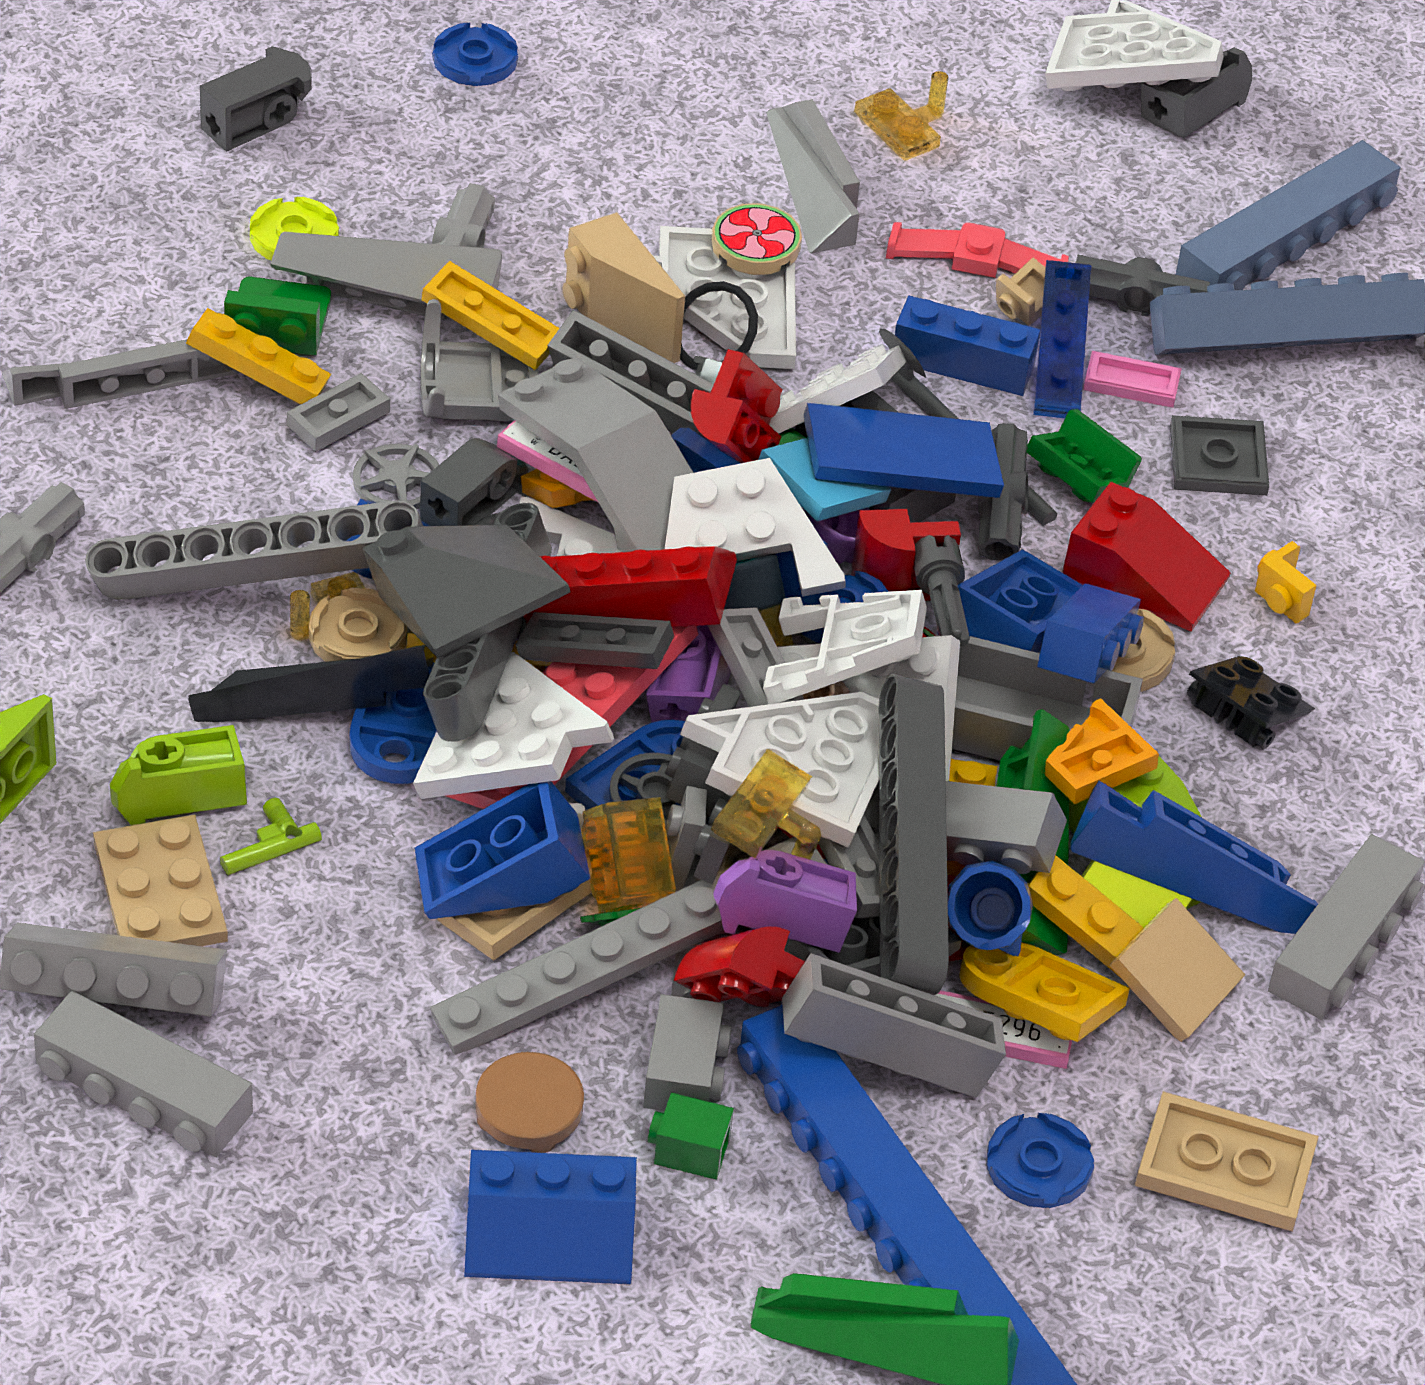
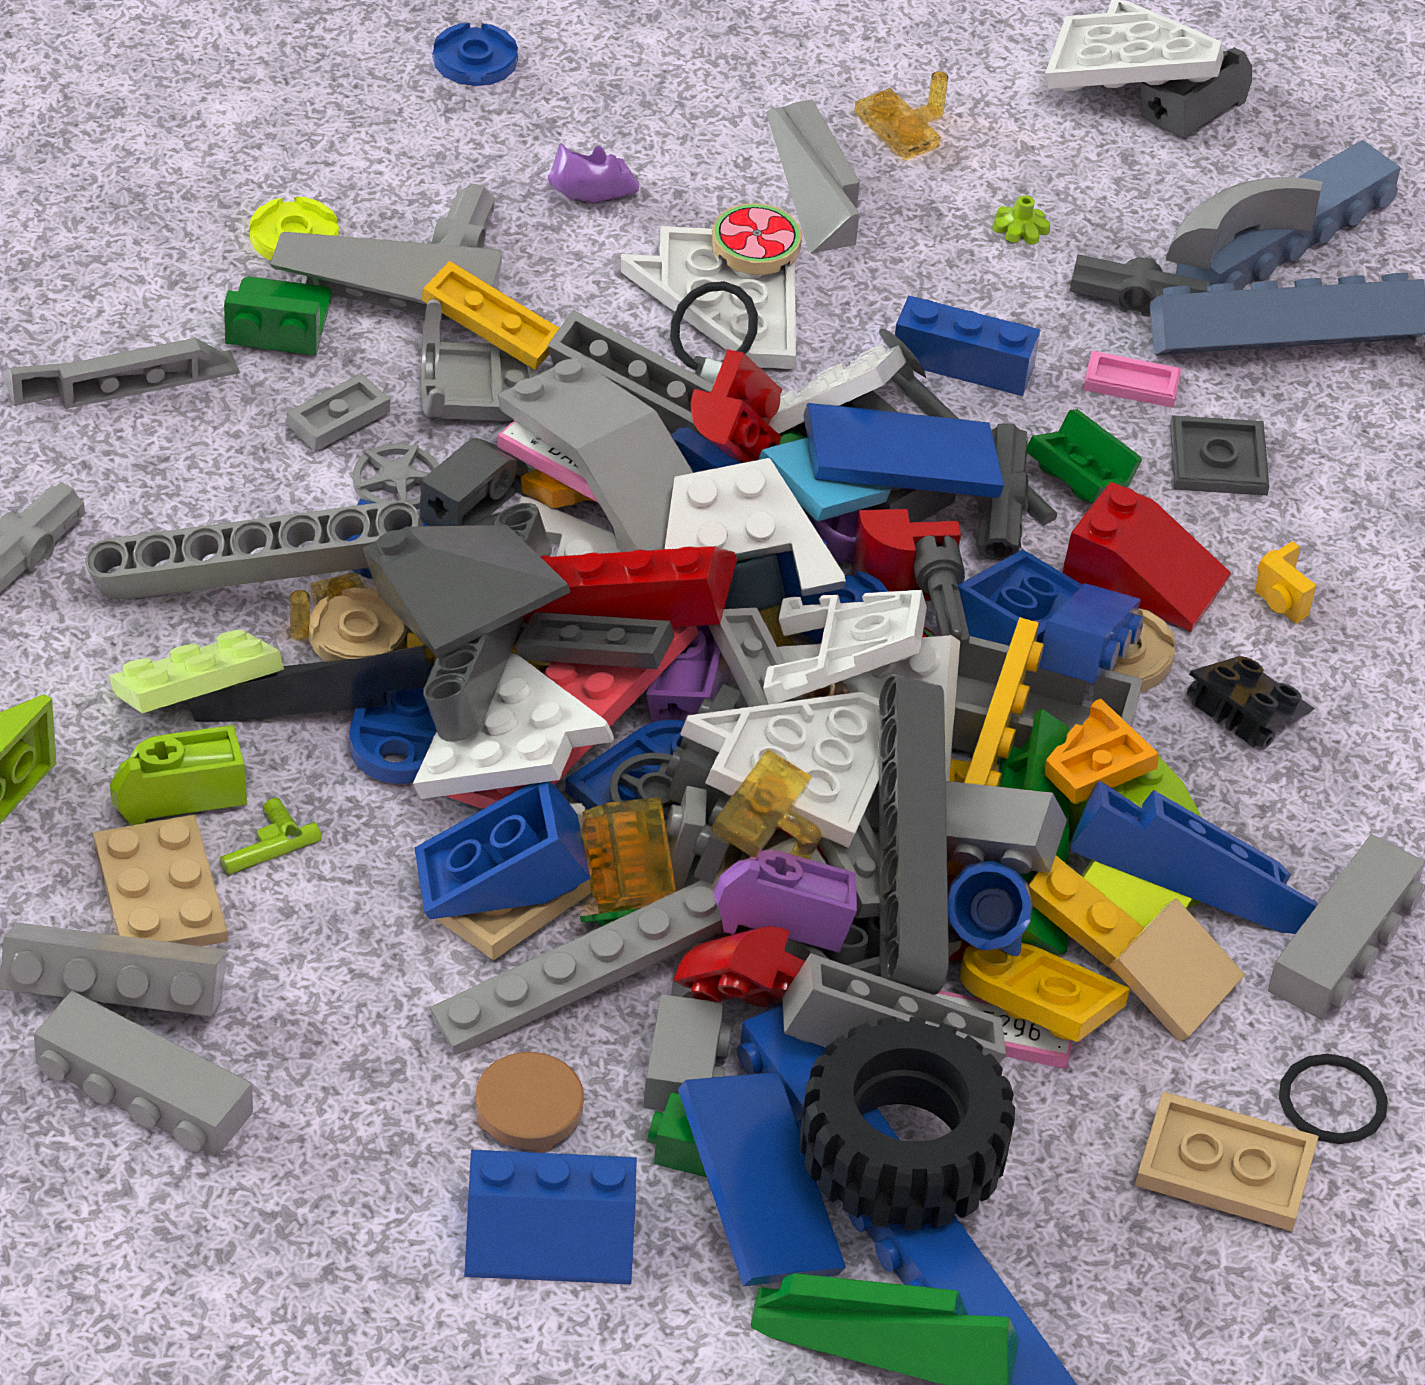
(195, 671): none -> yellowish green plate
(254, 98): dark grey piece -> none
(257, 357): yellow plate -> none
(592, 176): none -> medium lavender hair
(623, 286): tan slope -> none
(760, 1178): none -> blue tile
(896, 1177): none -> black tyre
(973, 248): coral plate -> none
(1008, 699): none -> yellow plate
(1021, 221): none -> lime plant
(1022, 292): tan bracket -> none
(1036, 1175): blue tile -> none
(1062, 338): clear blue tile -> none
(1255, 204): none -> light grey brick
(1336, 1060): none -> black piece

